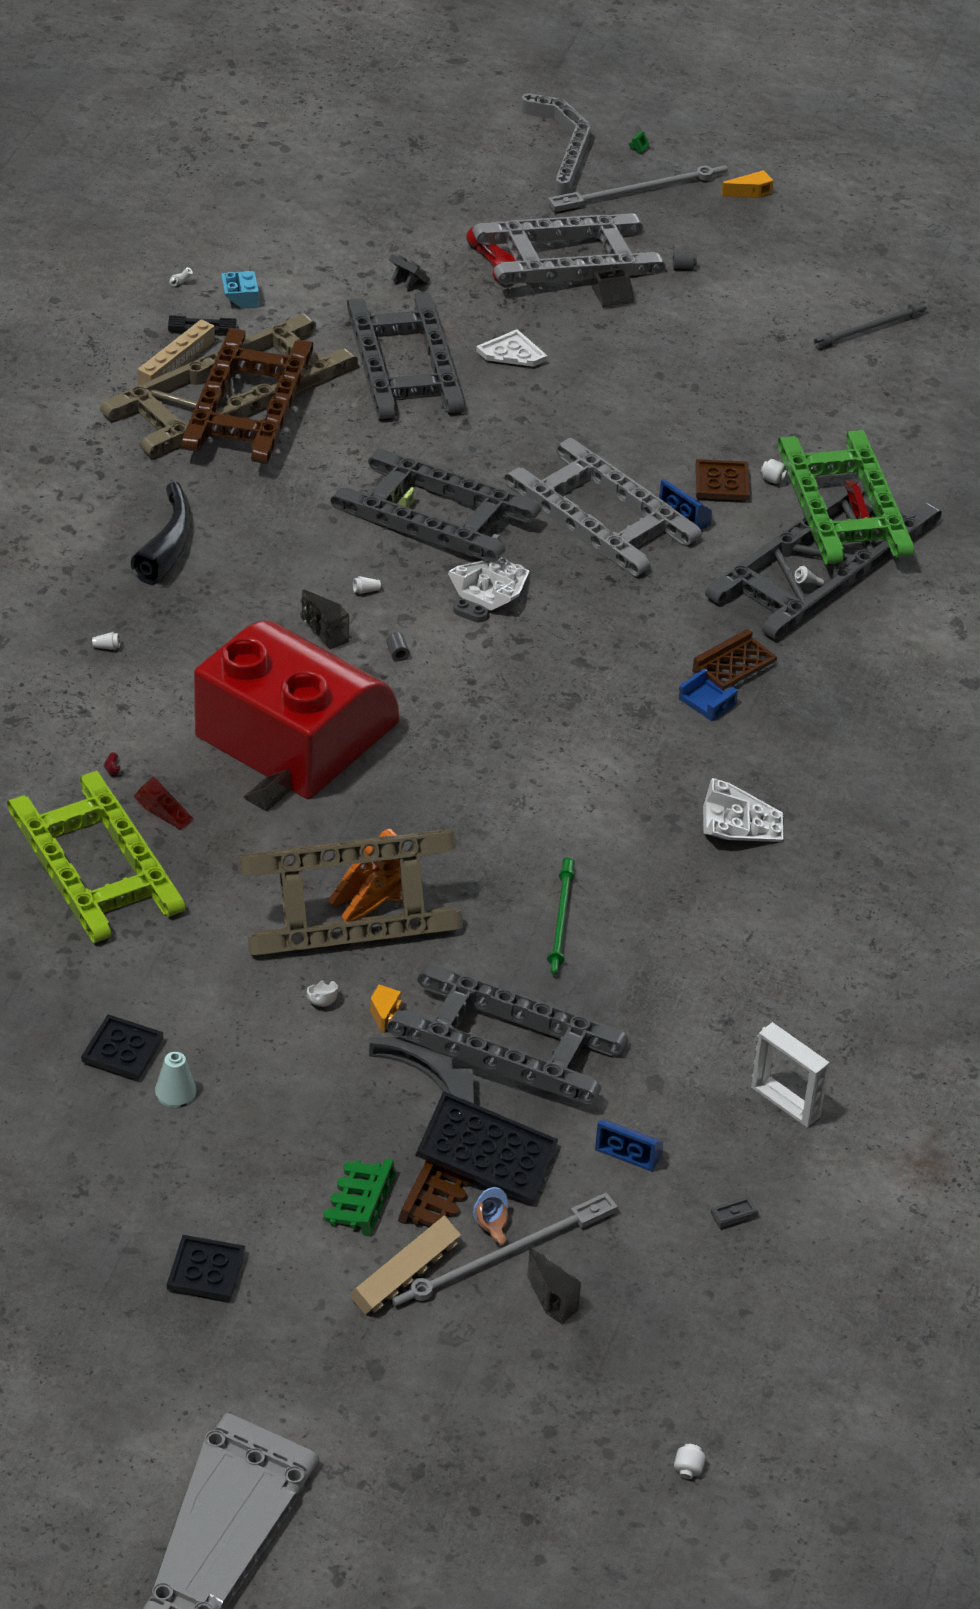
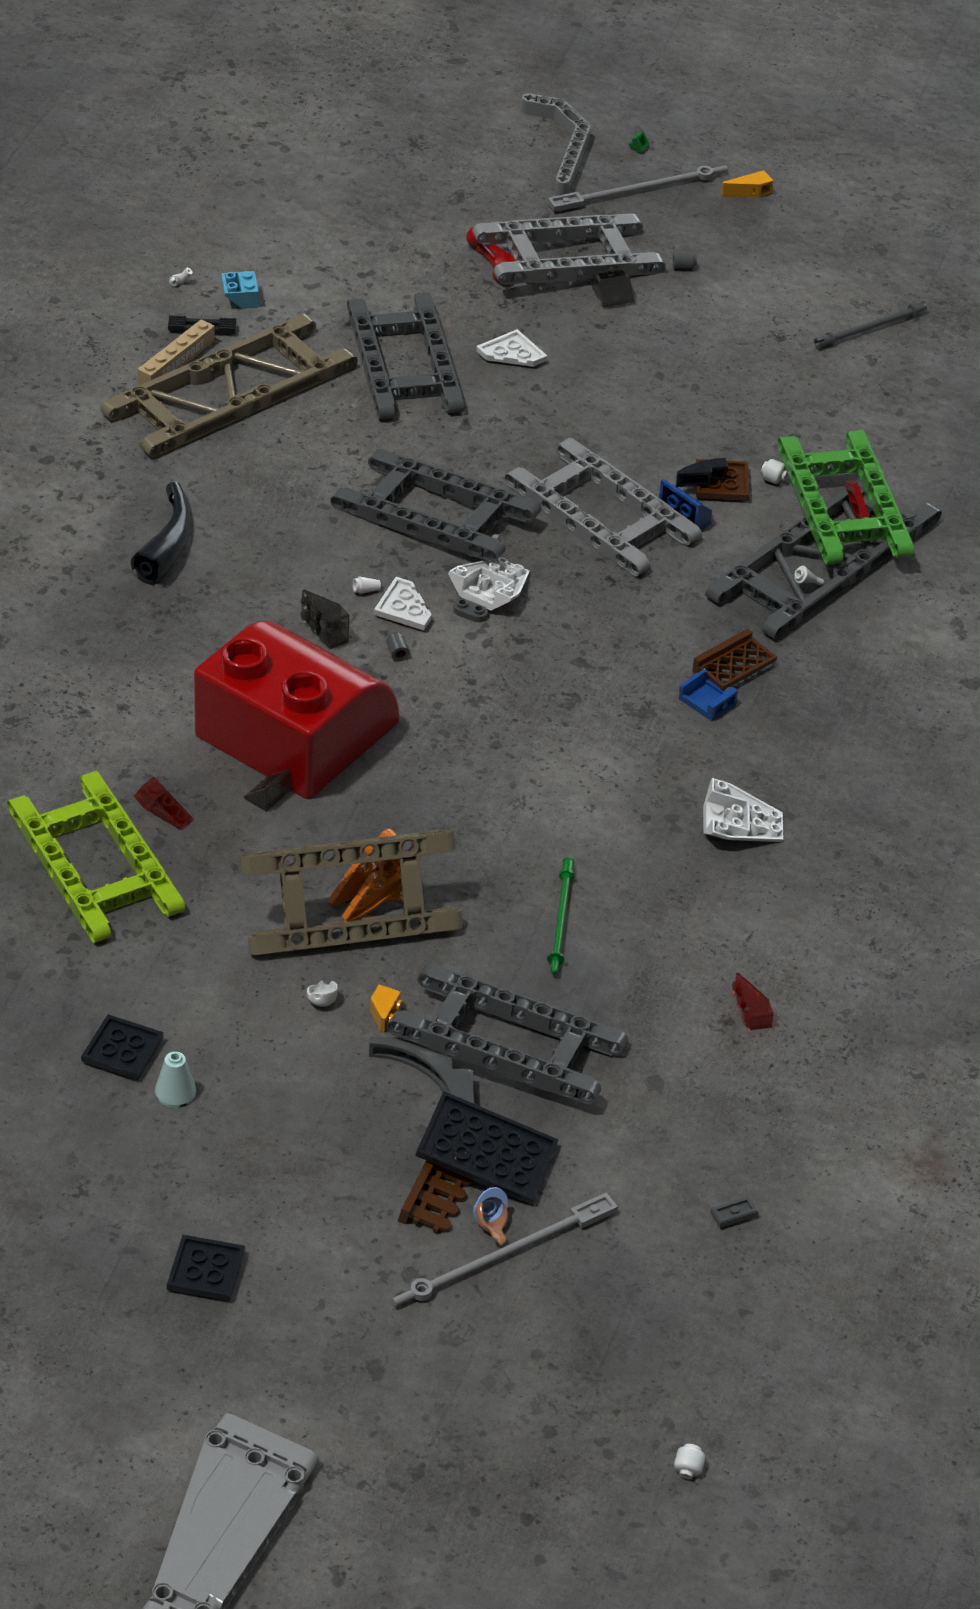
(107, 641): white cone -> none
(110, 764): dark red arm -> none
(262, 433): reddish brown beam -> none
(366, 1207): green fence -> none
(403, 605): none -> white plate
(404, 1265): tan brick -> none
(407, 499): yellowish green slope -> none
(412, 269): dark grey plate -> none
(554, 1287): clear smoke slope -> none
(628, 1145): blue slope -> none
(702, 473): none -> black slope
(755, 1006): none -> clear red slope
(803, 1111): white window -> none

